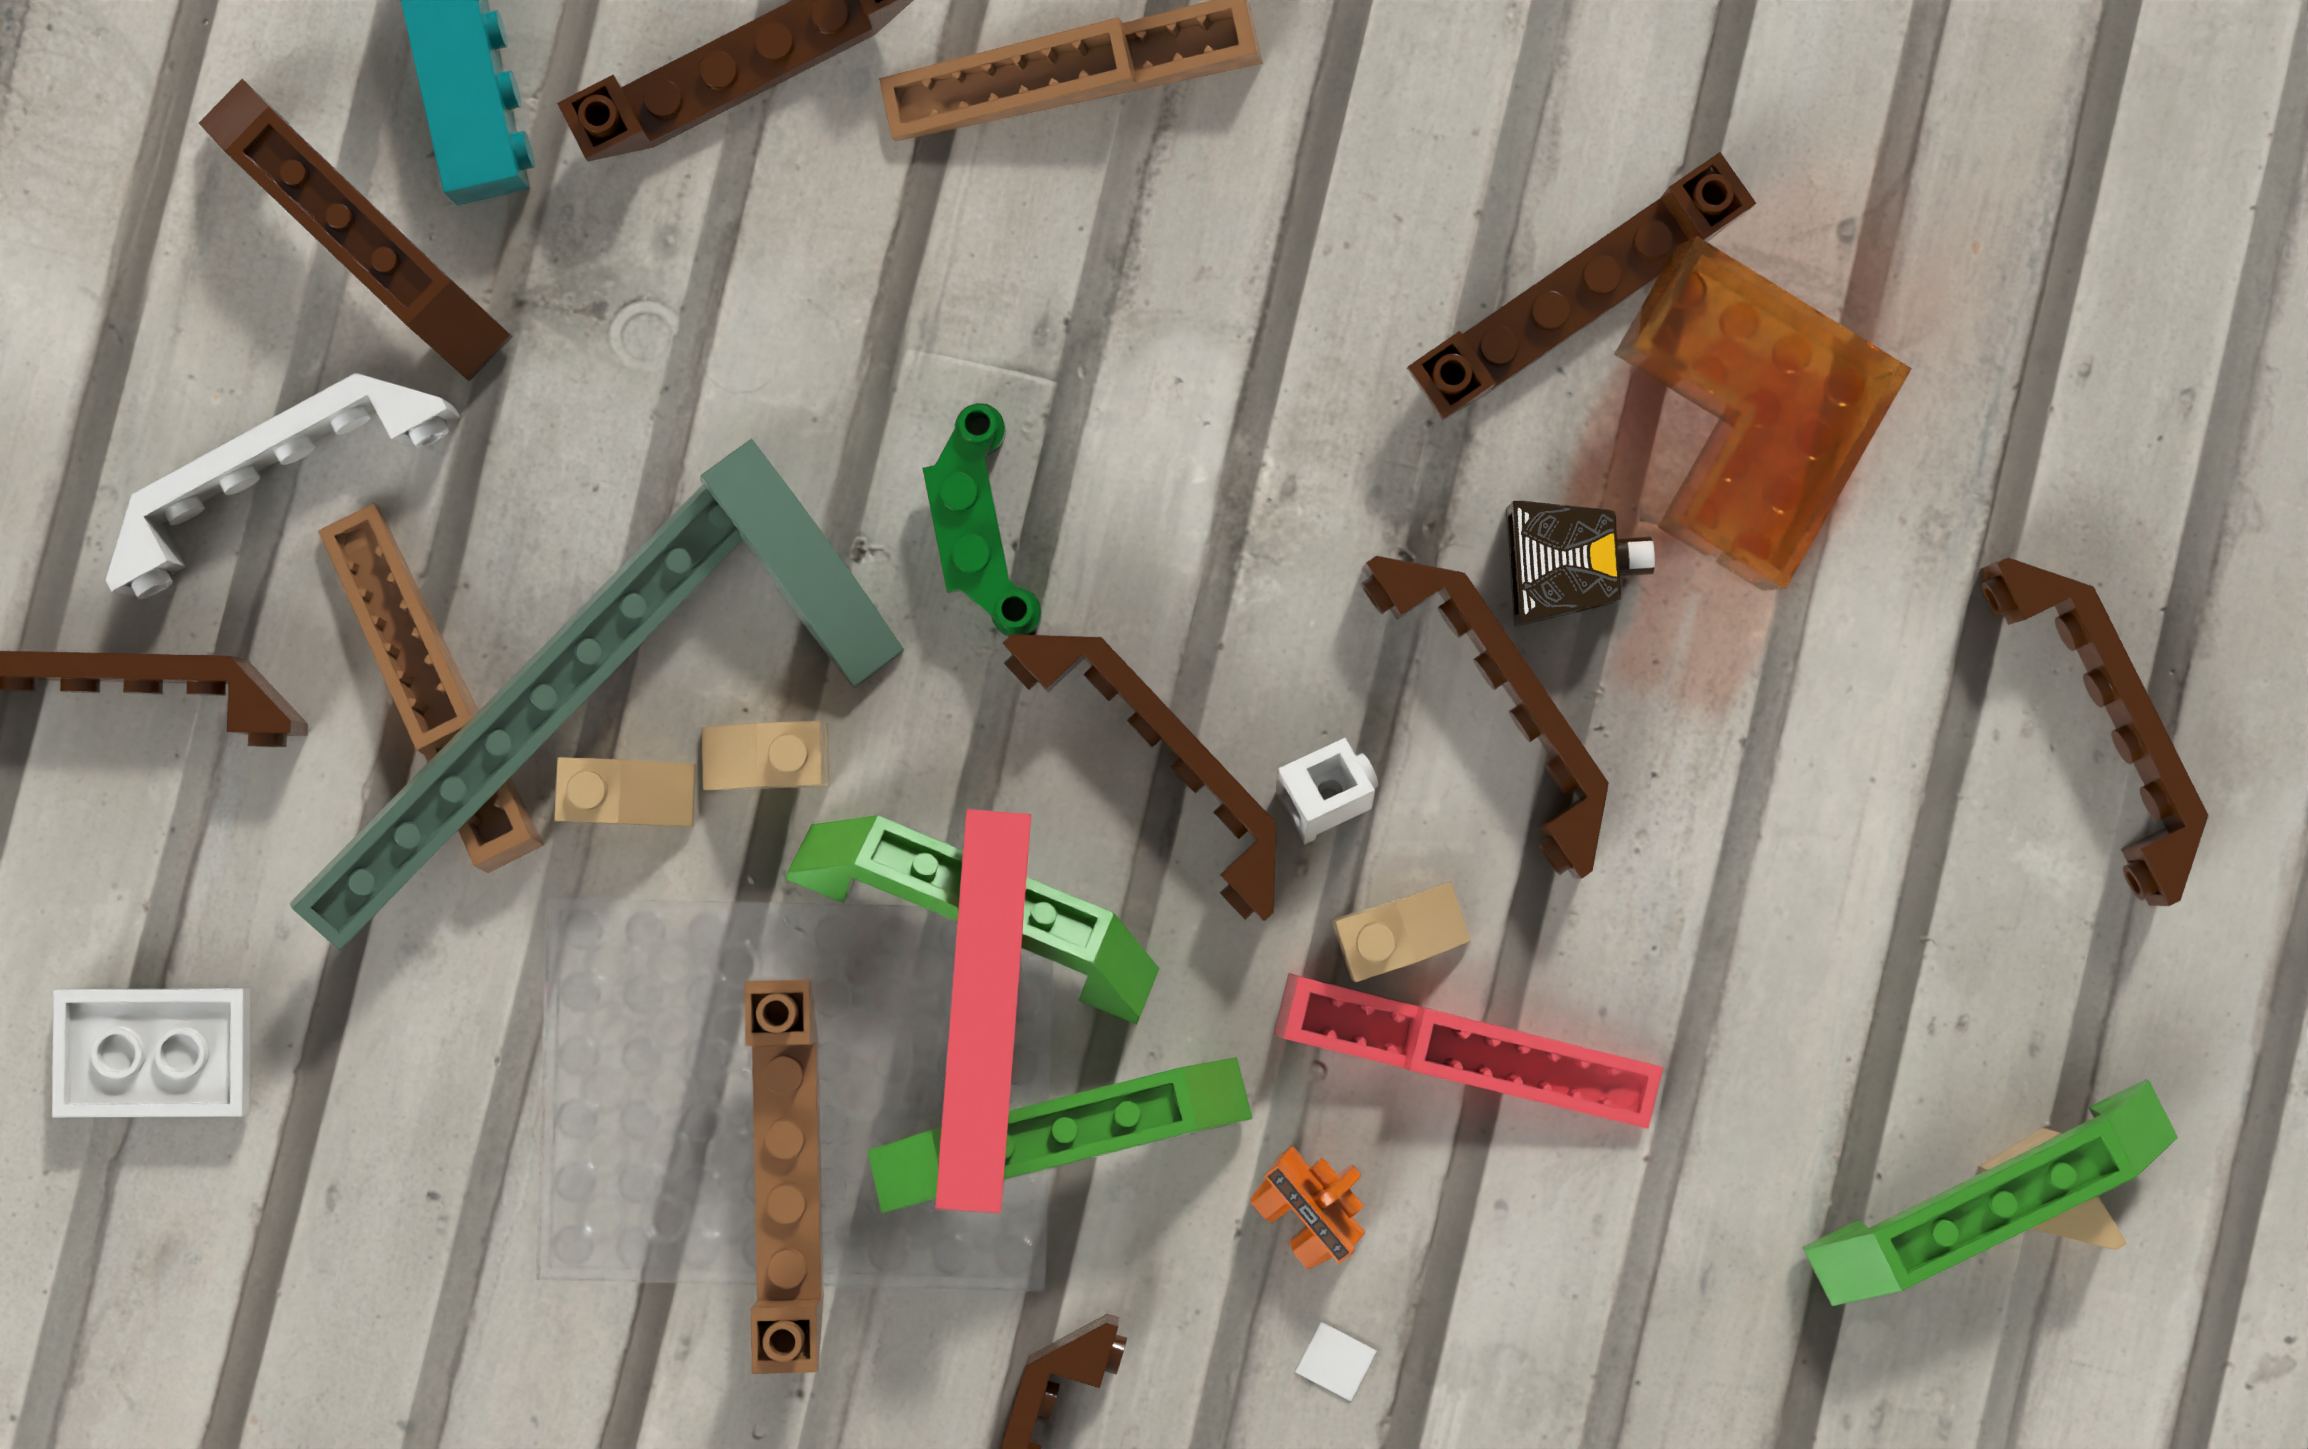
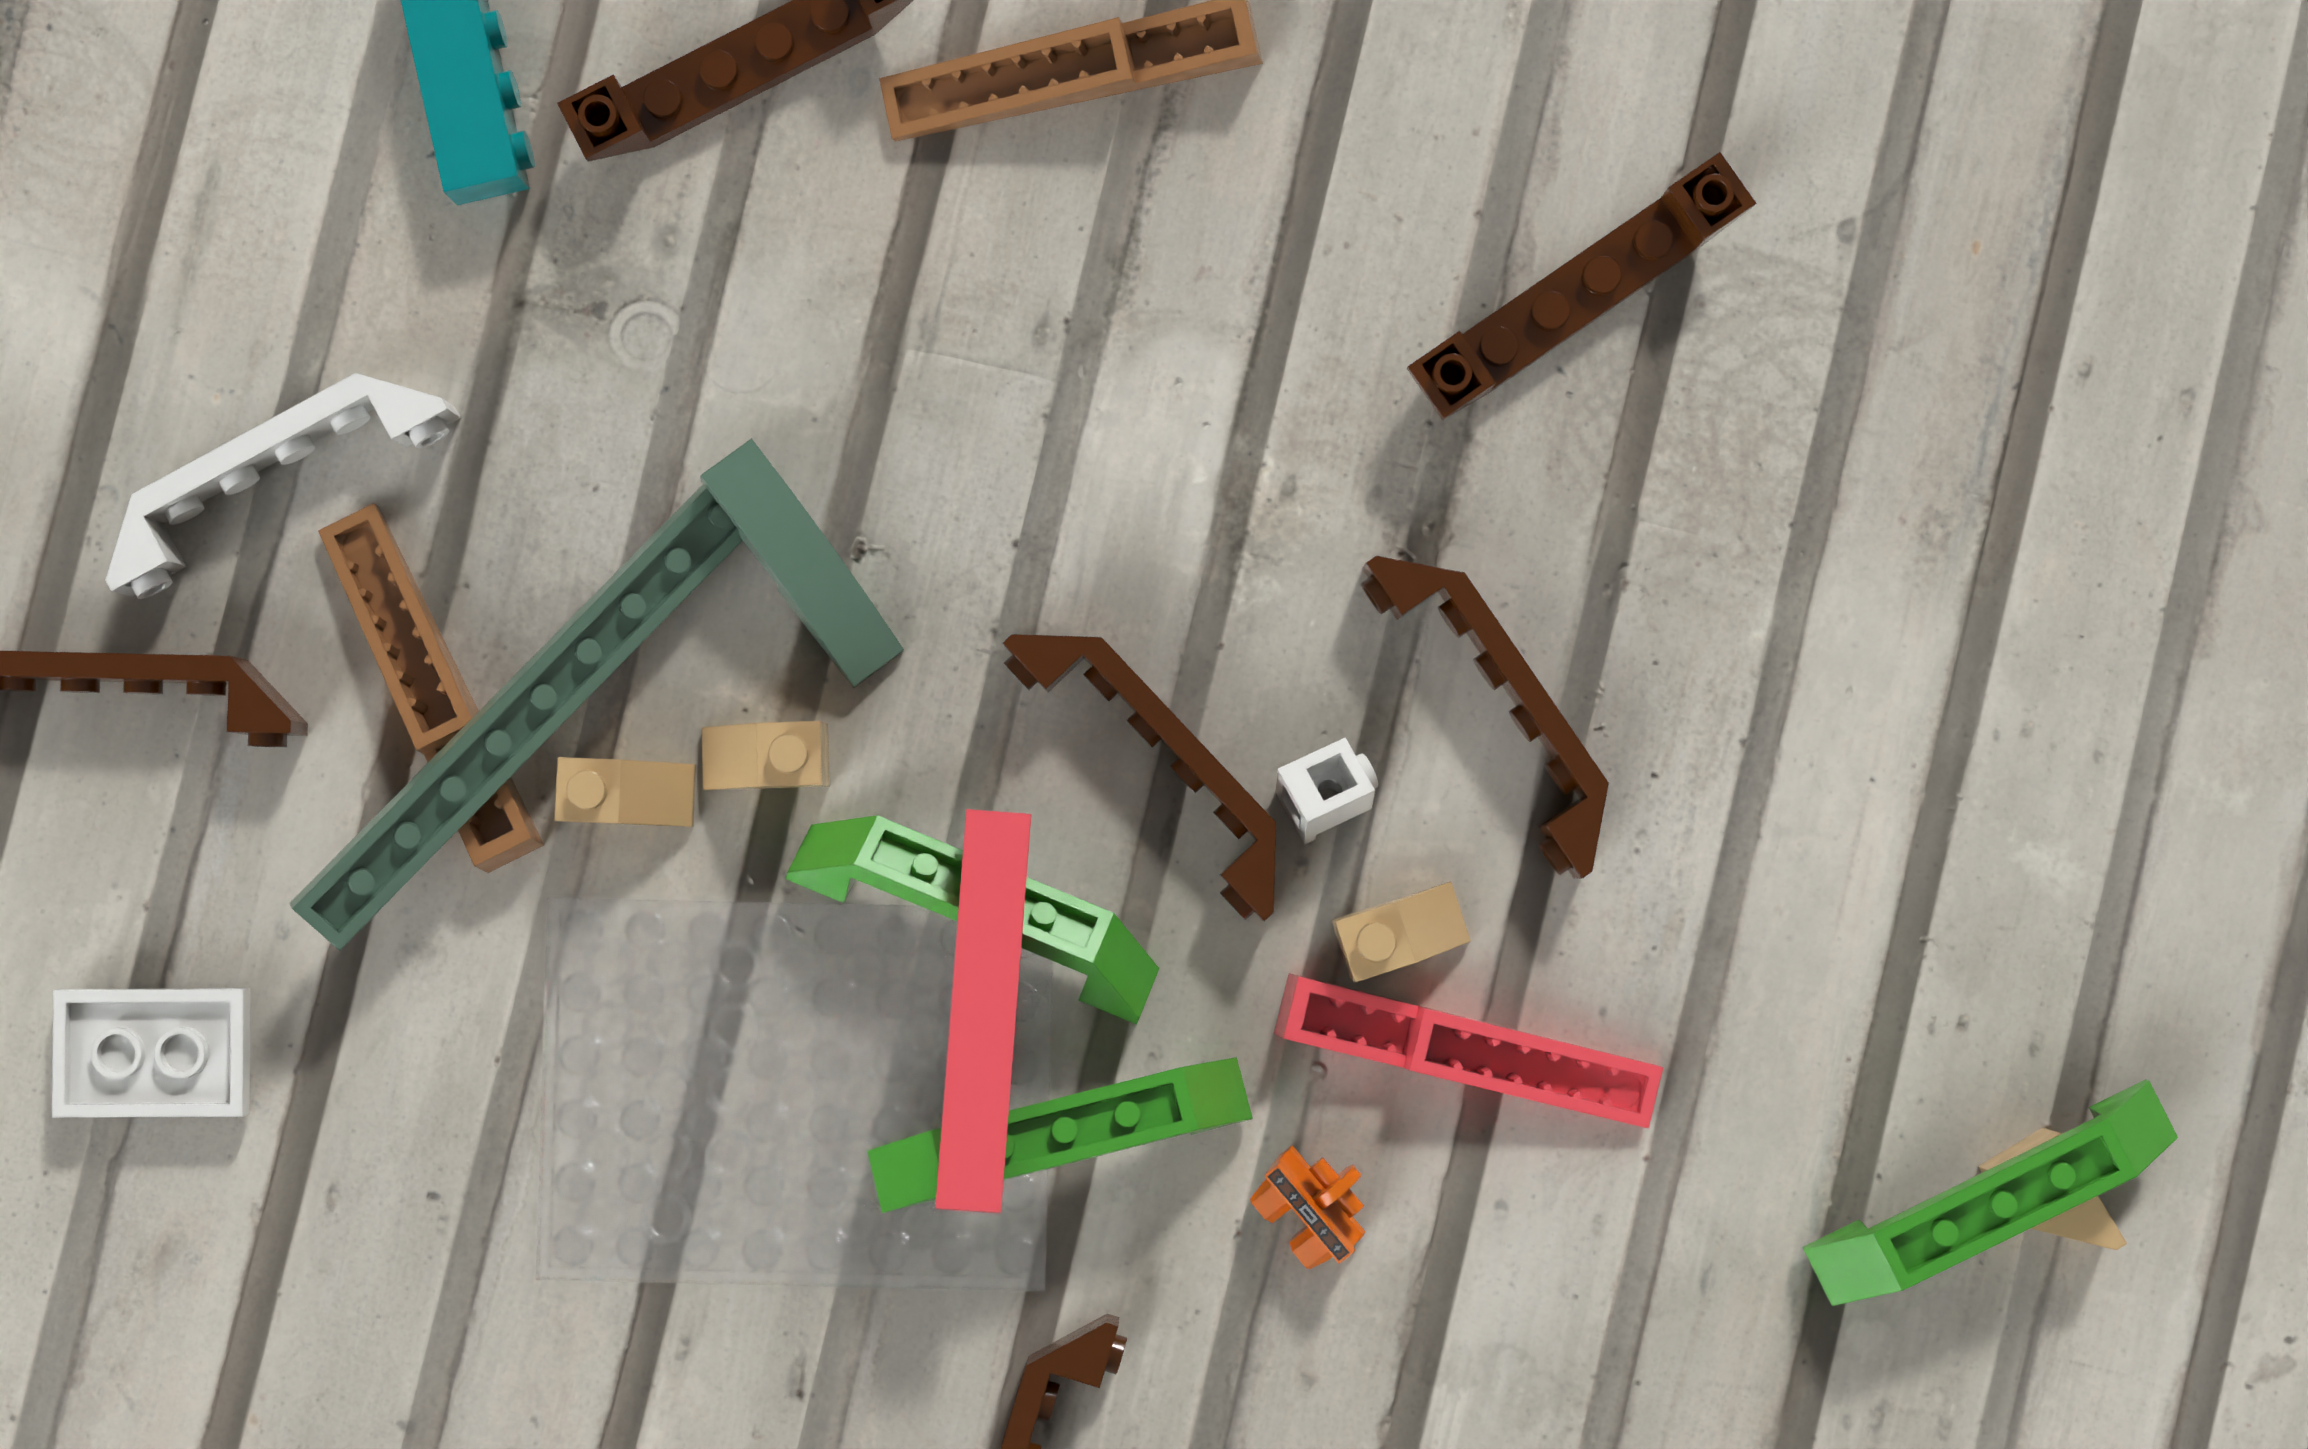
(354, 230): reddish brown slope -> none
(786, 1176): medium nougat slope -> none
(968, 522): green plate -> none
(1336, 1361): white sticker -> none
(1568, 559): dark brown torso -> none
(1790, 403): clear orange piece -> none
(2163, 860): reddish brown slope -> none

